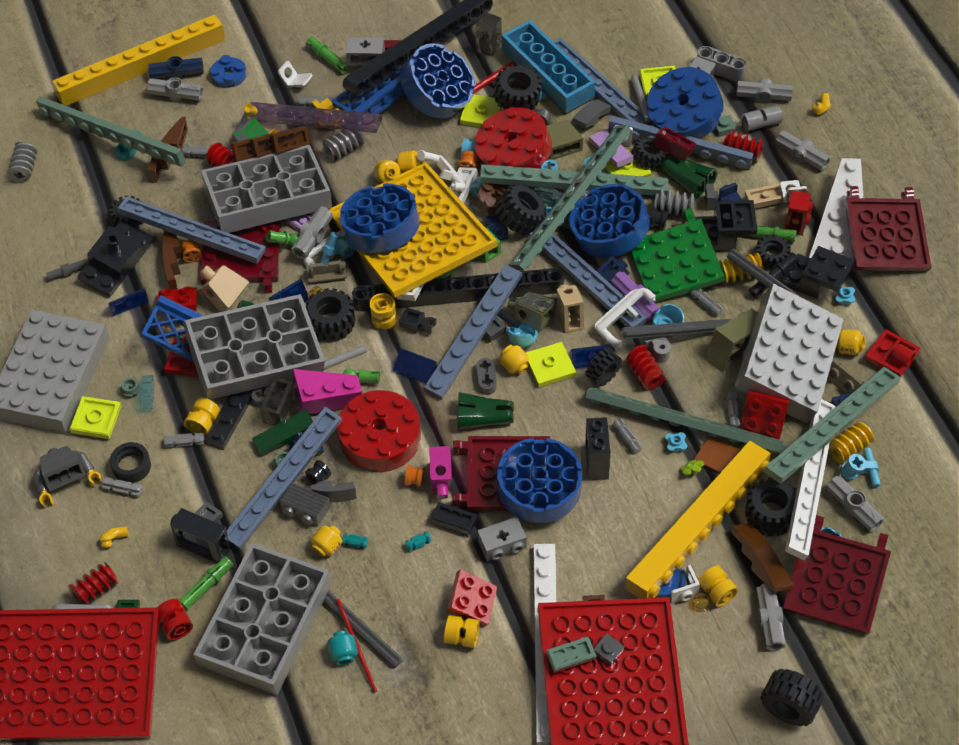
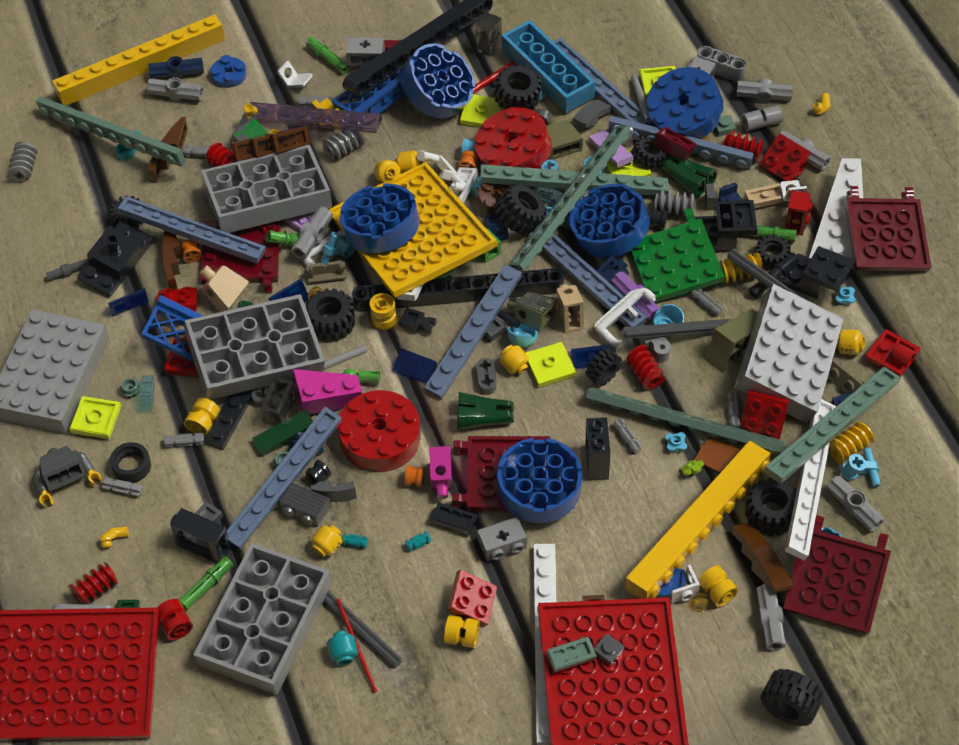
(785, 158): none -> red plate

